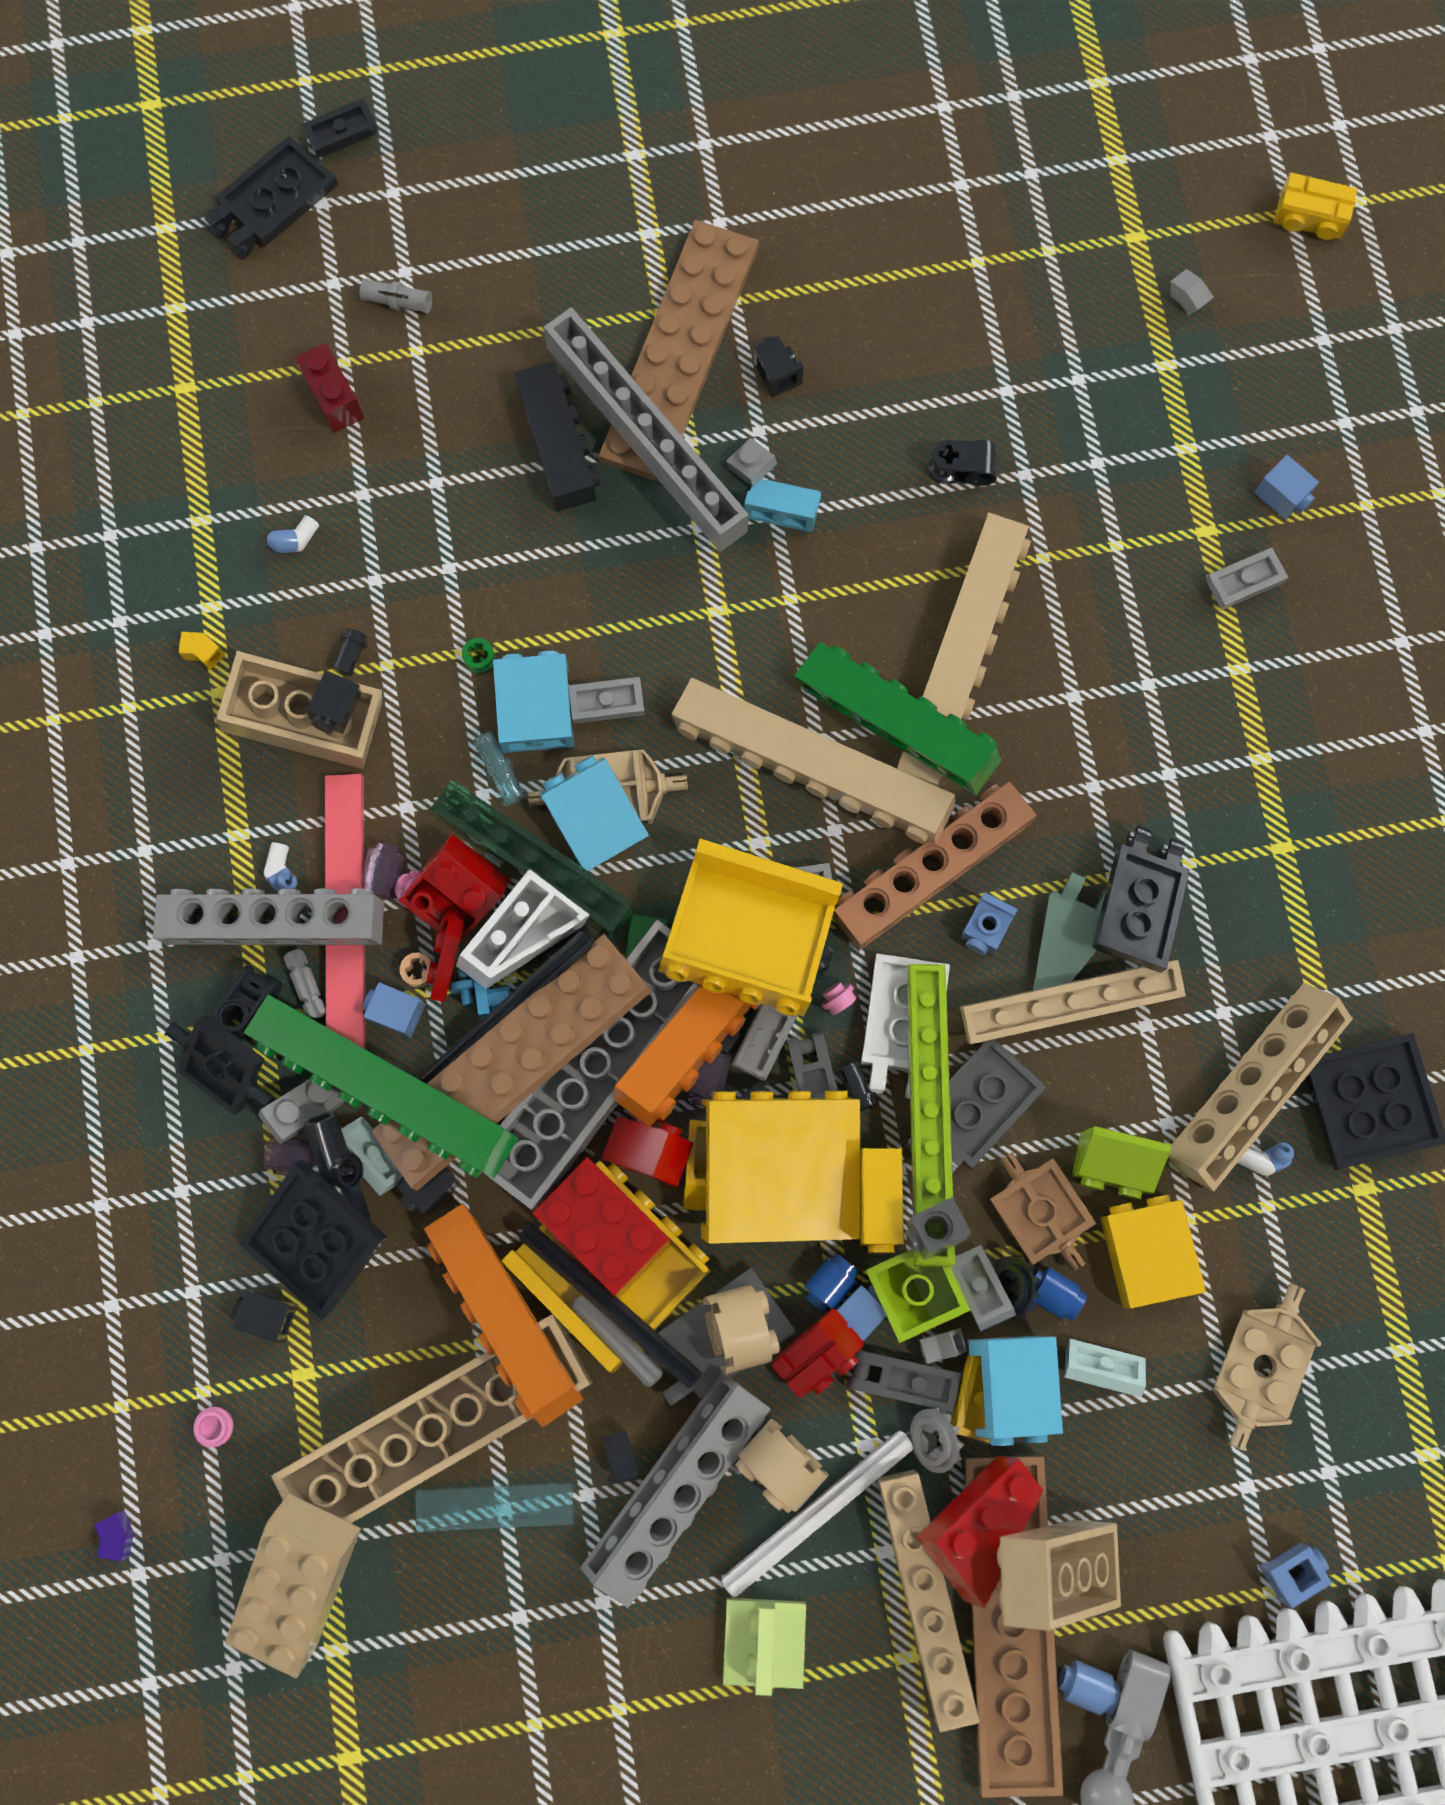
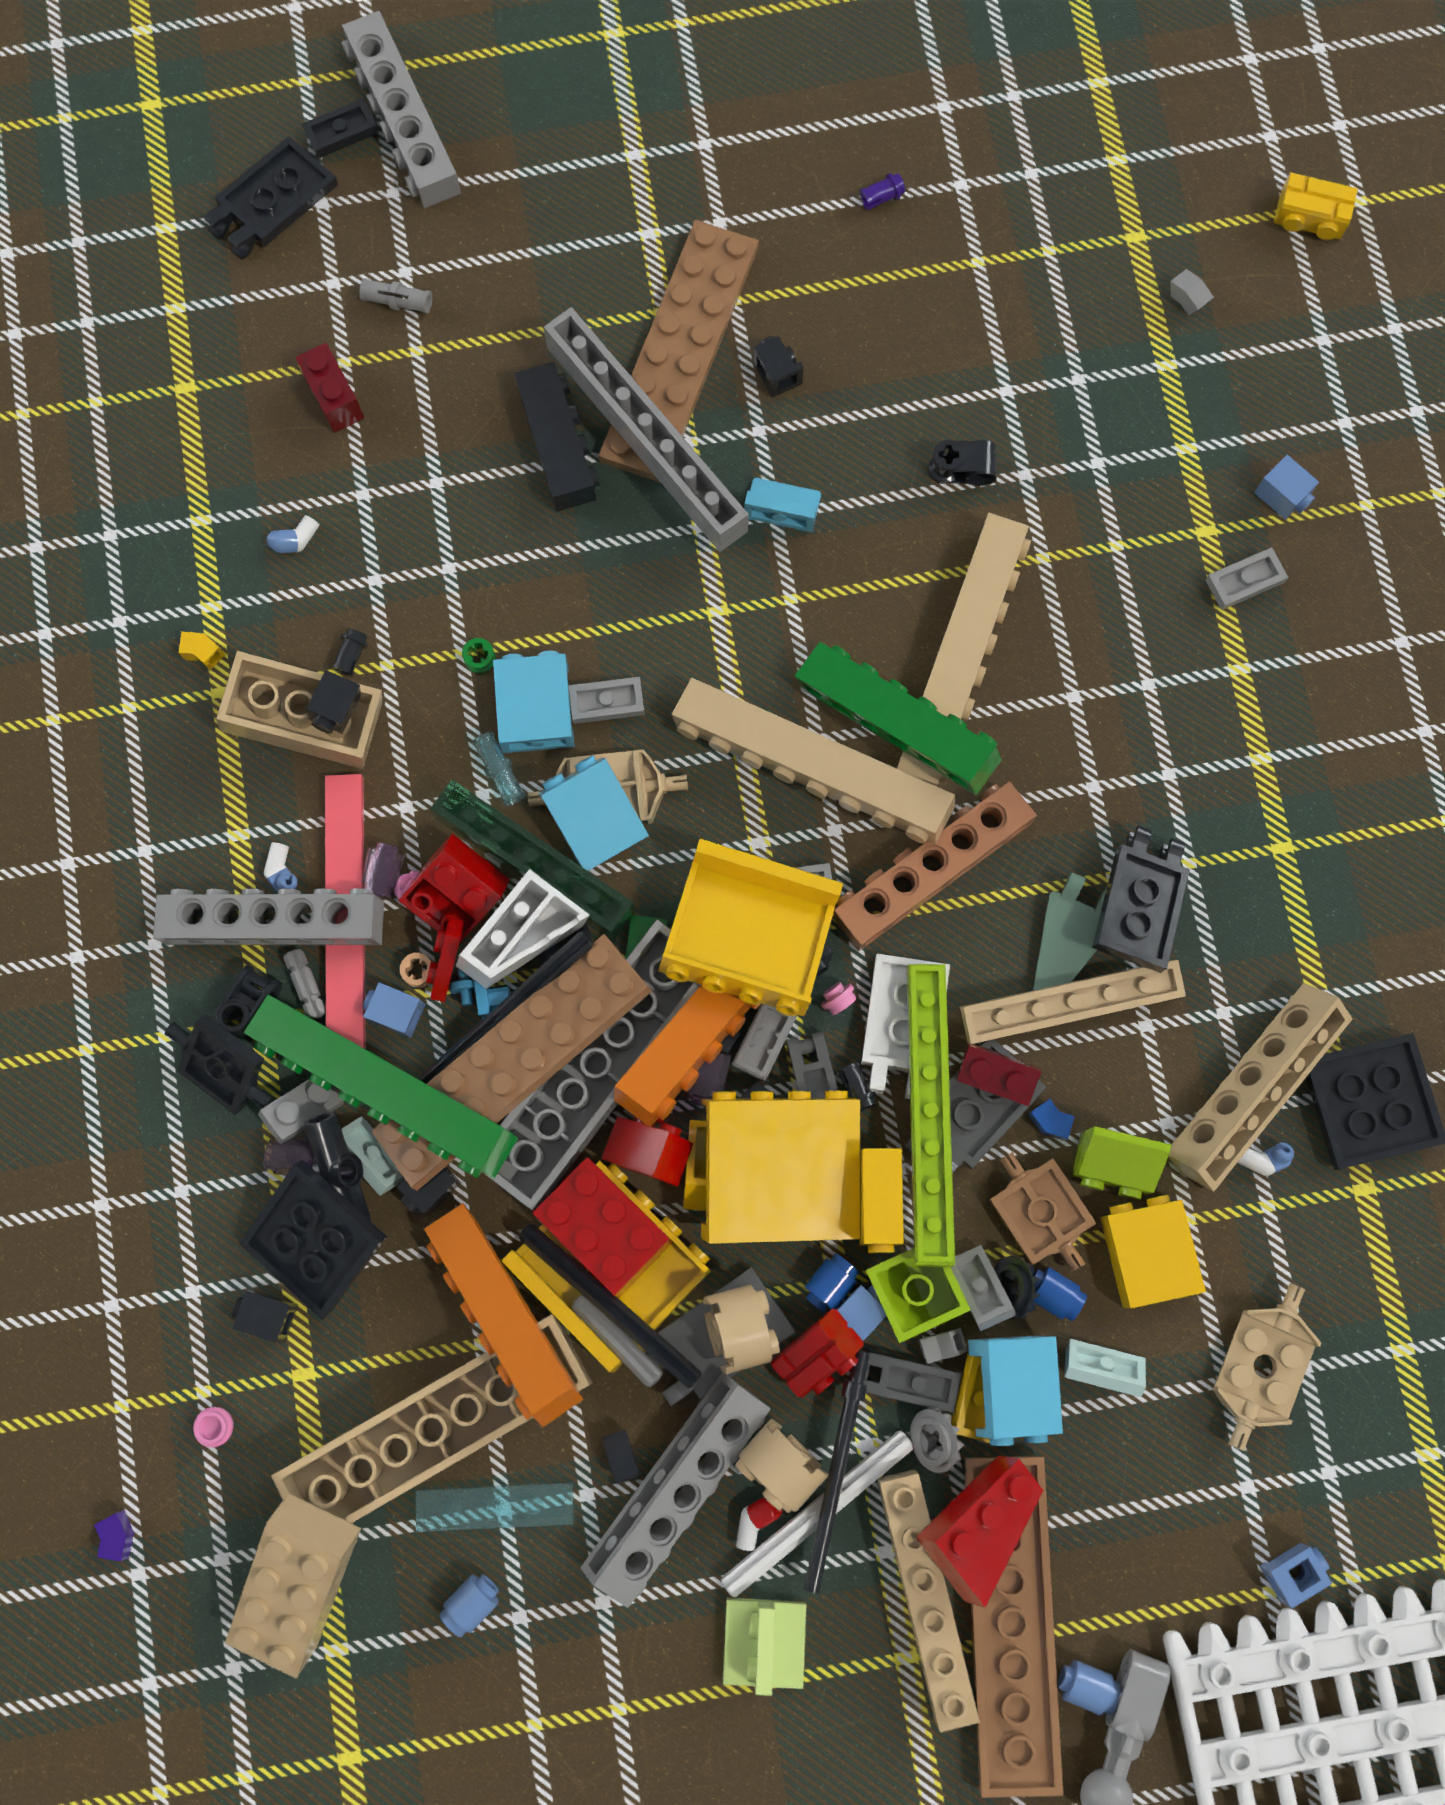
(393, 90): none -> light grey brick
(469, 1605): none -> medium blue brick
(751, 462): light grey plate -> none
(753, 1519): none -> arm
(854, 1392): none -> black bar
(882, 191): none -> dark purple pin
(945, 1214): dark grey brick -> none
(994, 910): medium blue brick -> none
(998, 1074): none -> dark red plate
(1052, 1121): none -> blue piece
(1059, 1574): tan brick -> none

